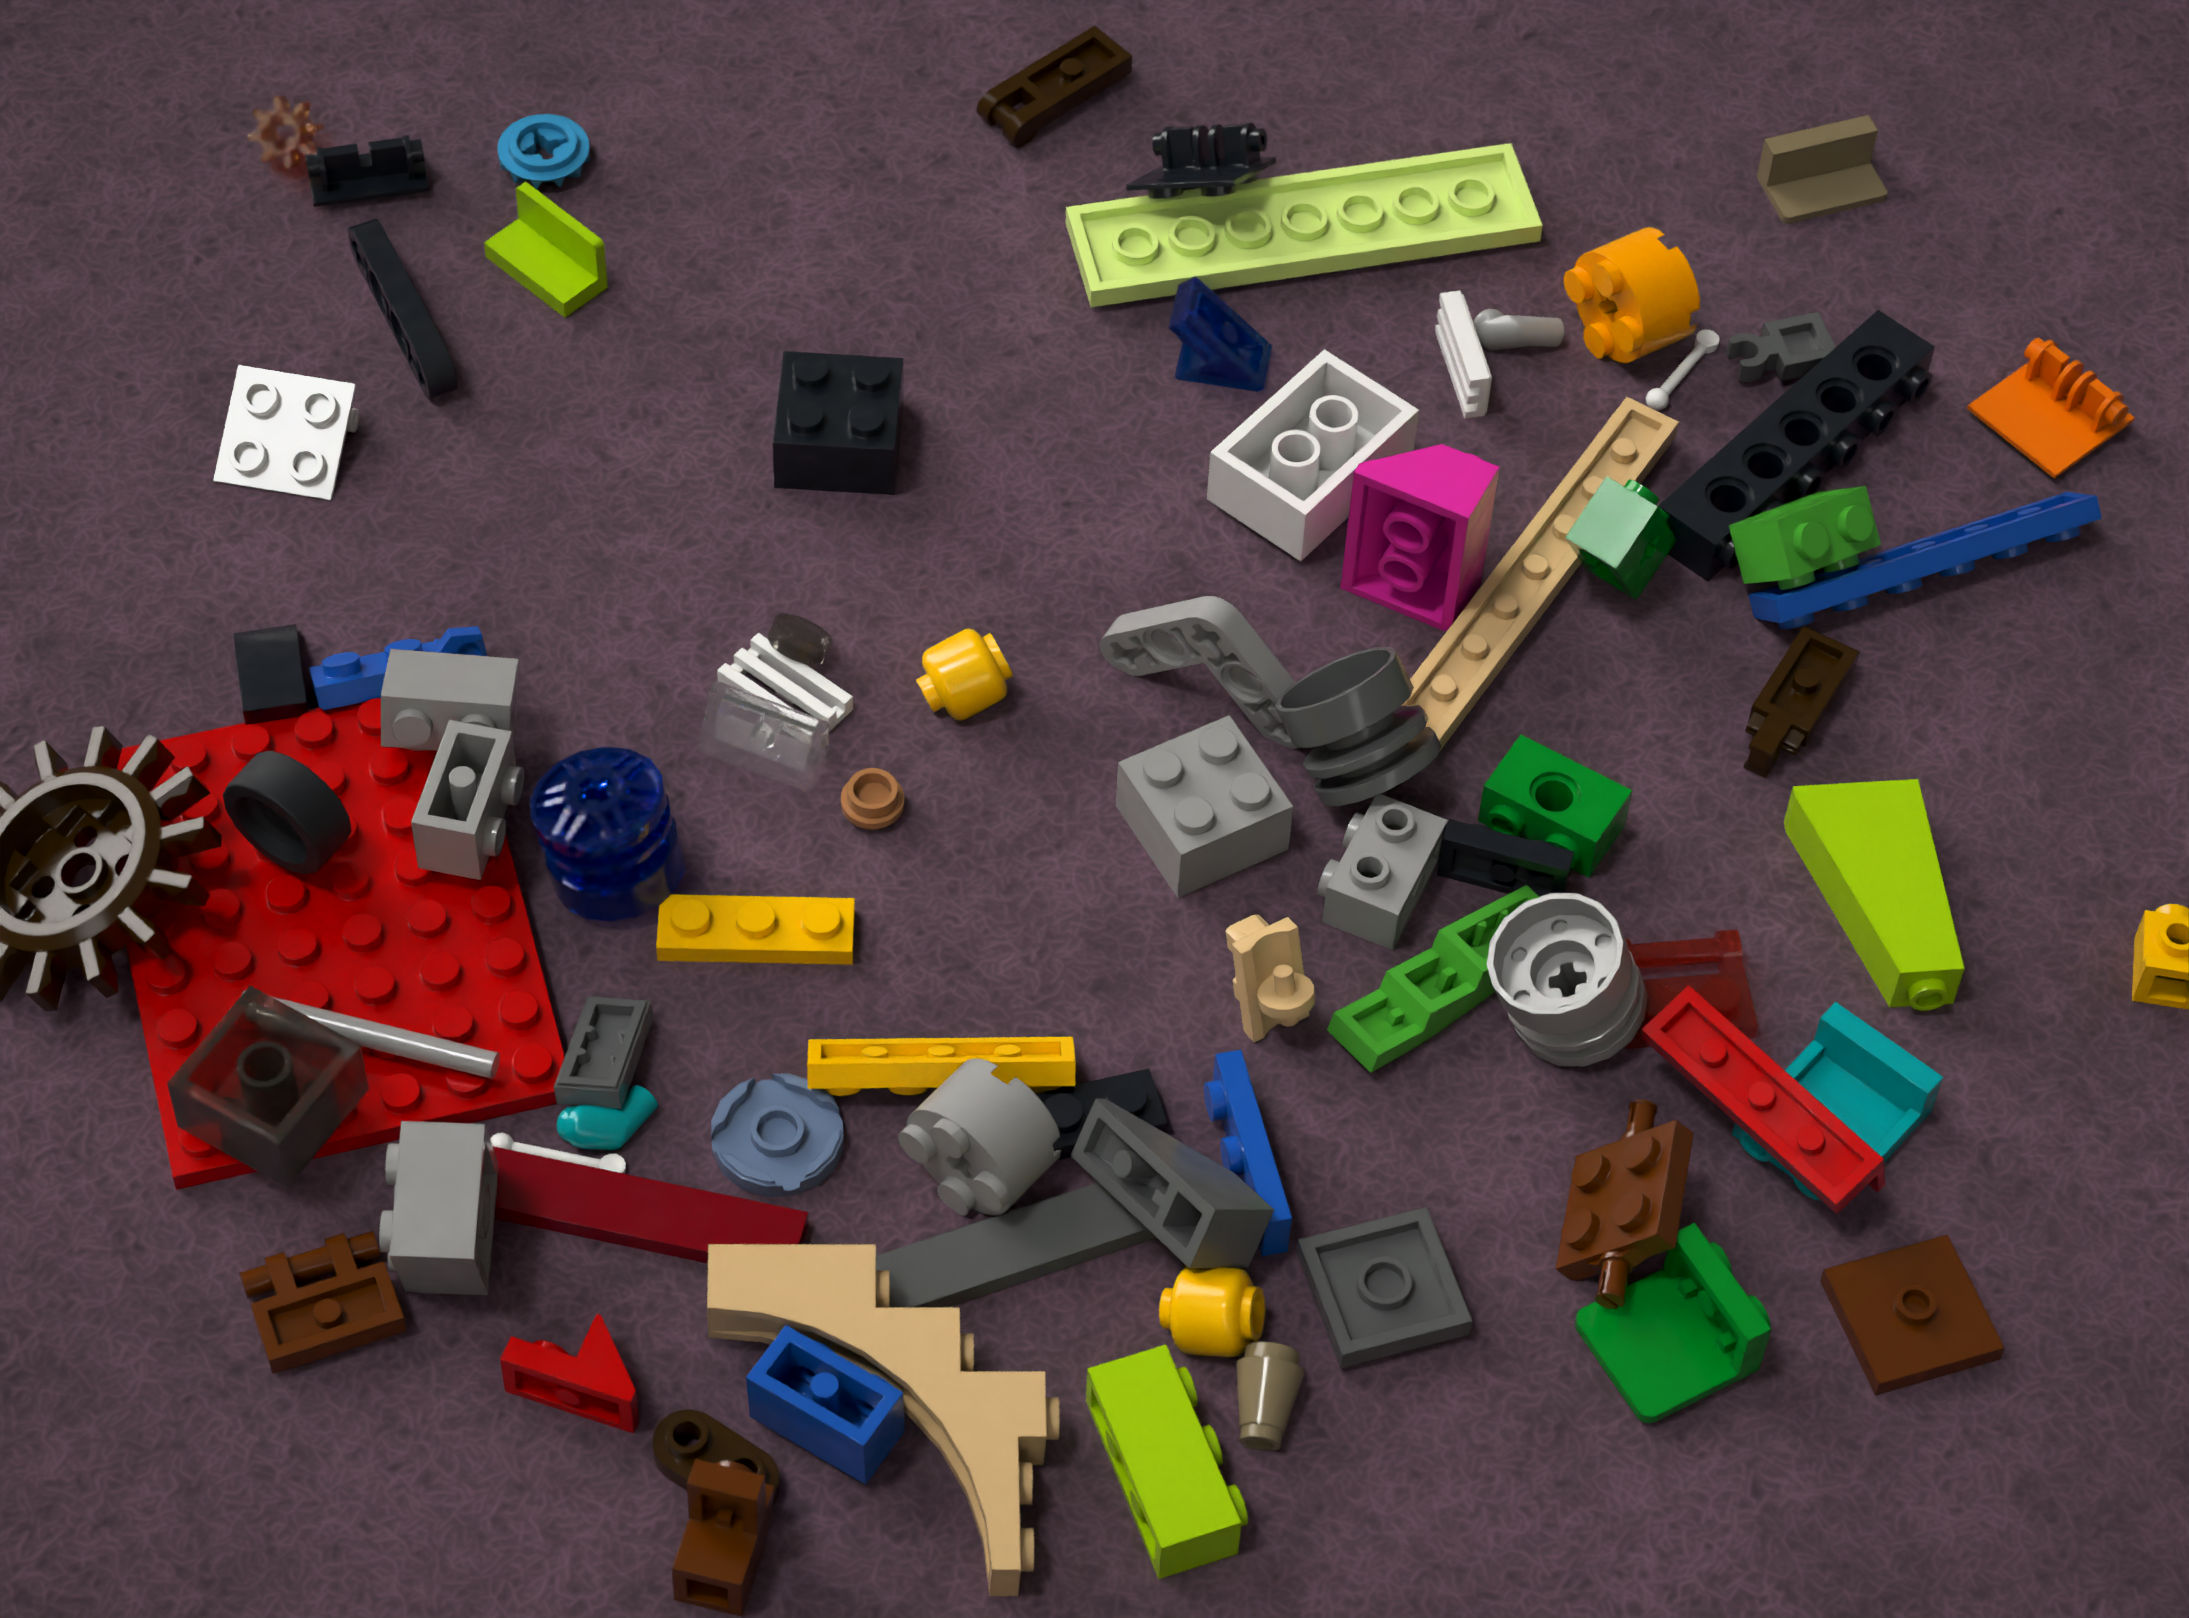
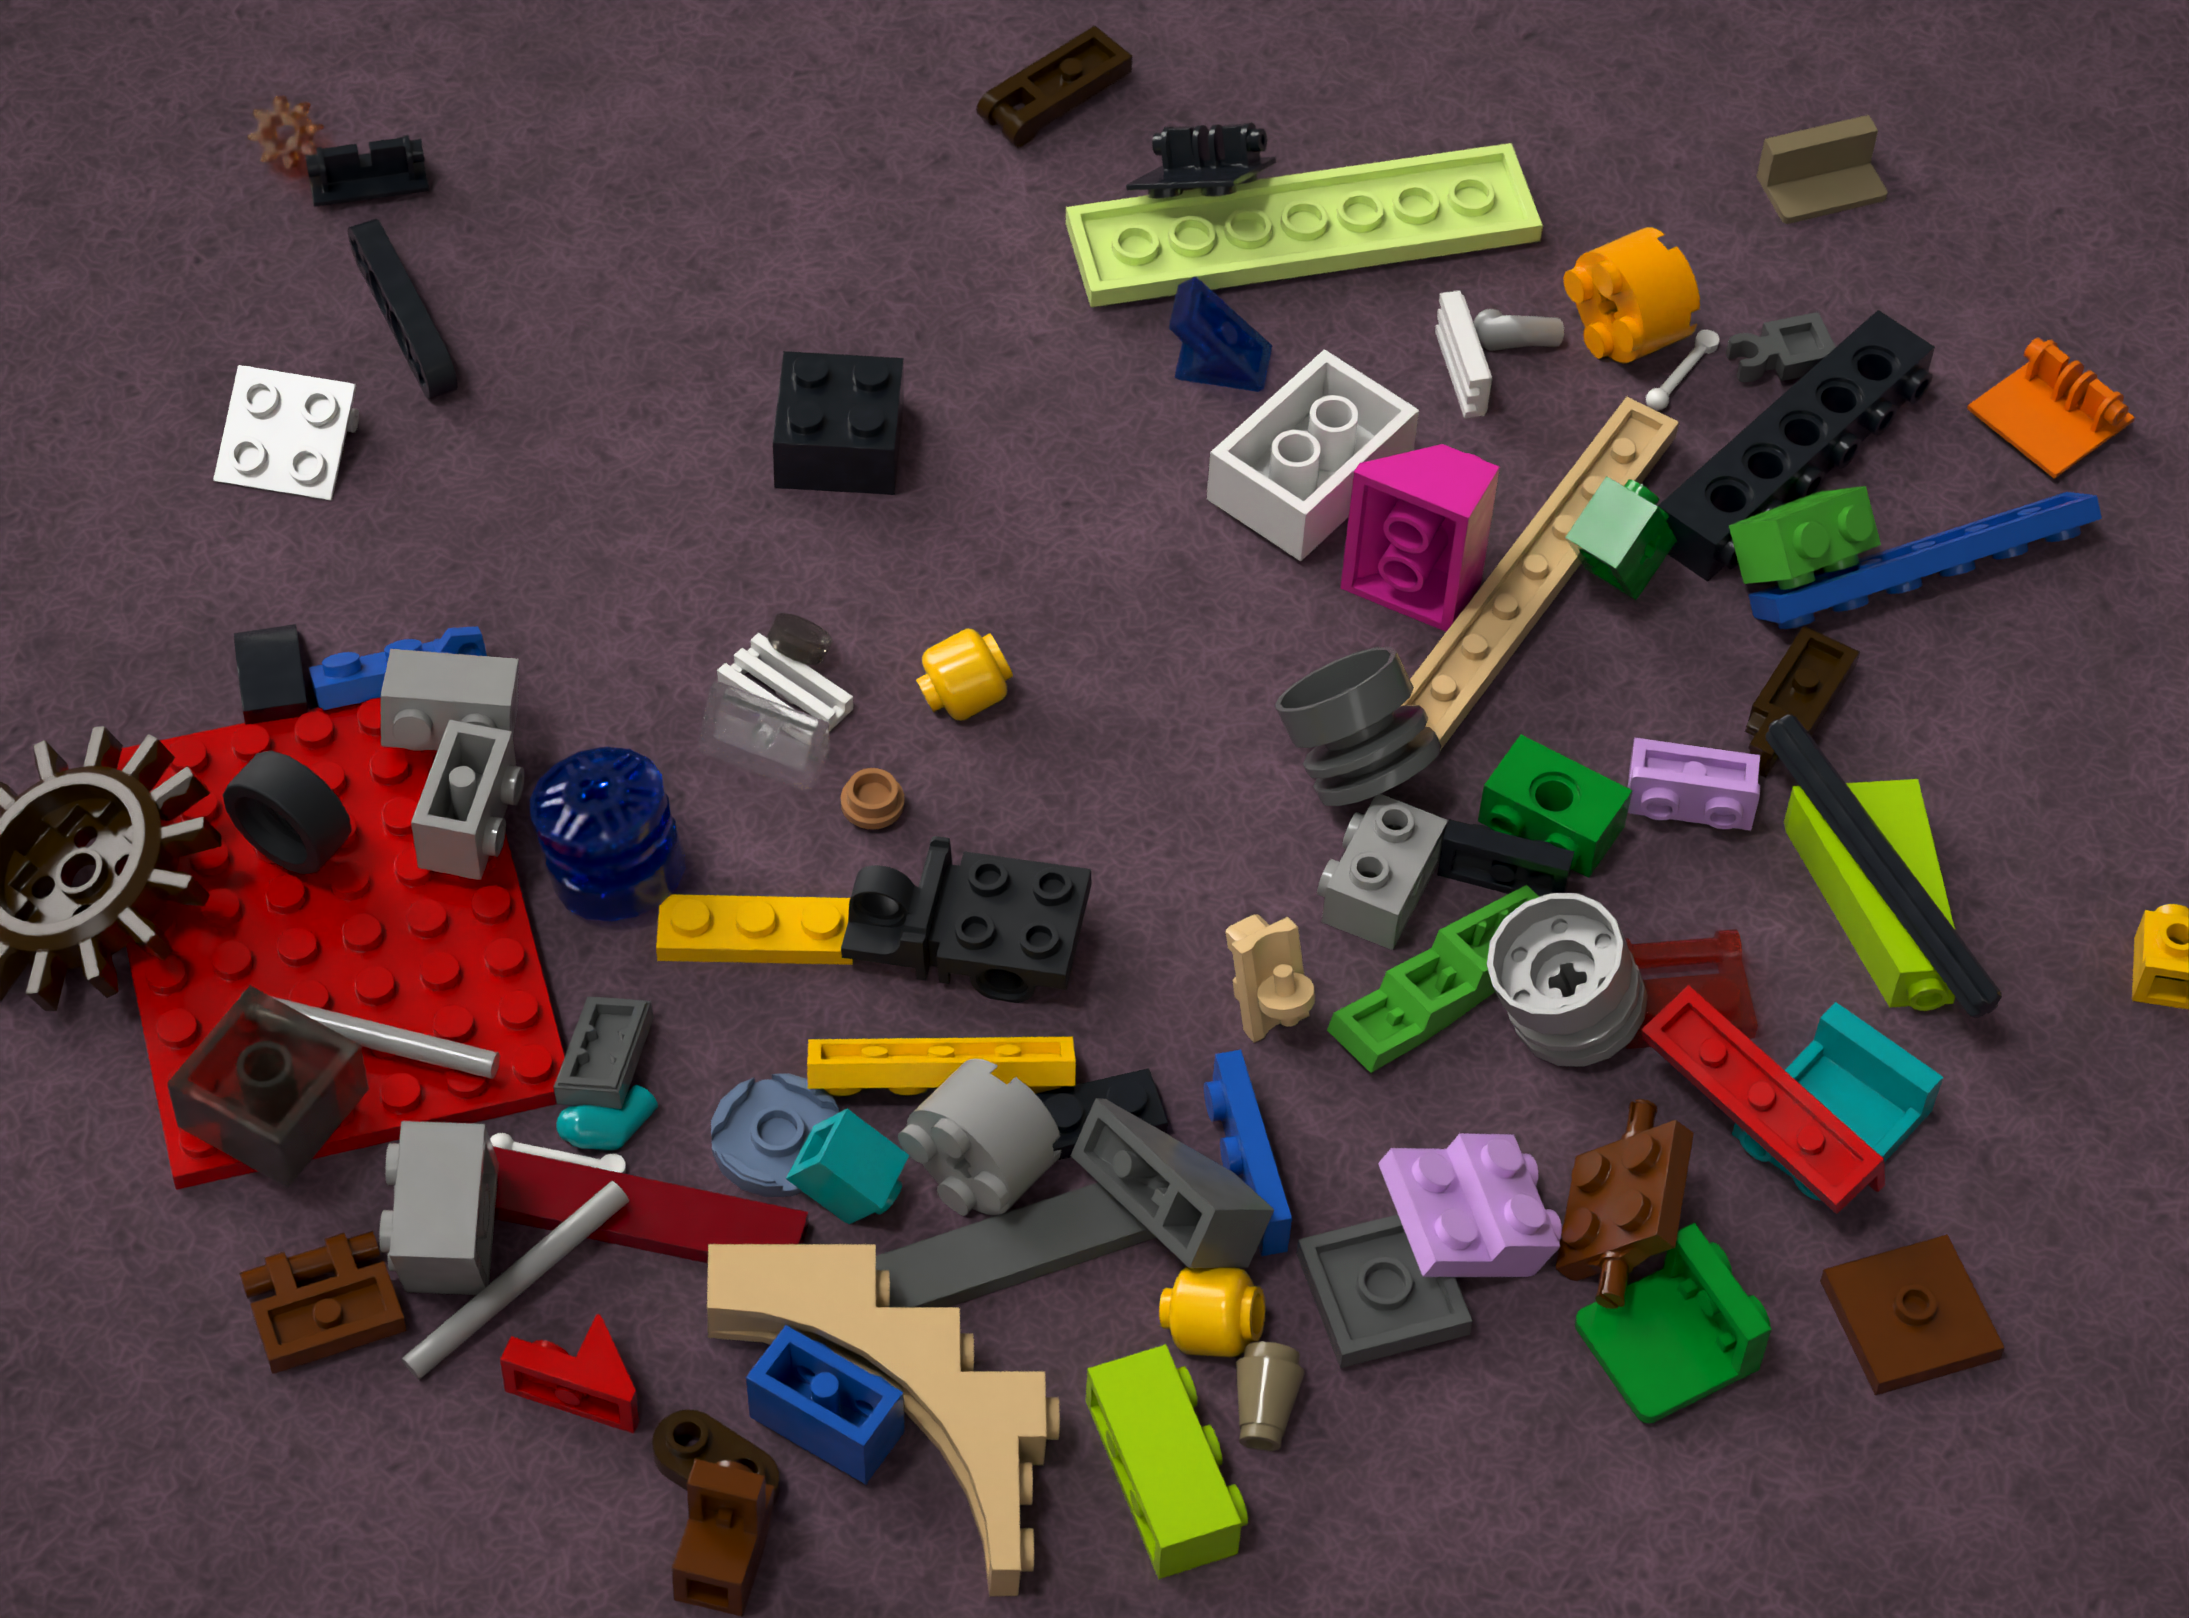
(515, 1280): none -> light grey bar
(550, 253): lime panel -> none
(555, 135): dark azure gear -> none
(849, 1167): none -> teal brick
(984, 919): none -> black plate
(1203, 806): light grey brick -> none
(1210, 634): light grey beam -> none
(1472, 1207): none -> lavender plate
(1693, 784): none -> lavender bracket
(1884, 867): none -> black axle

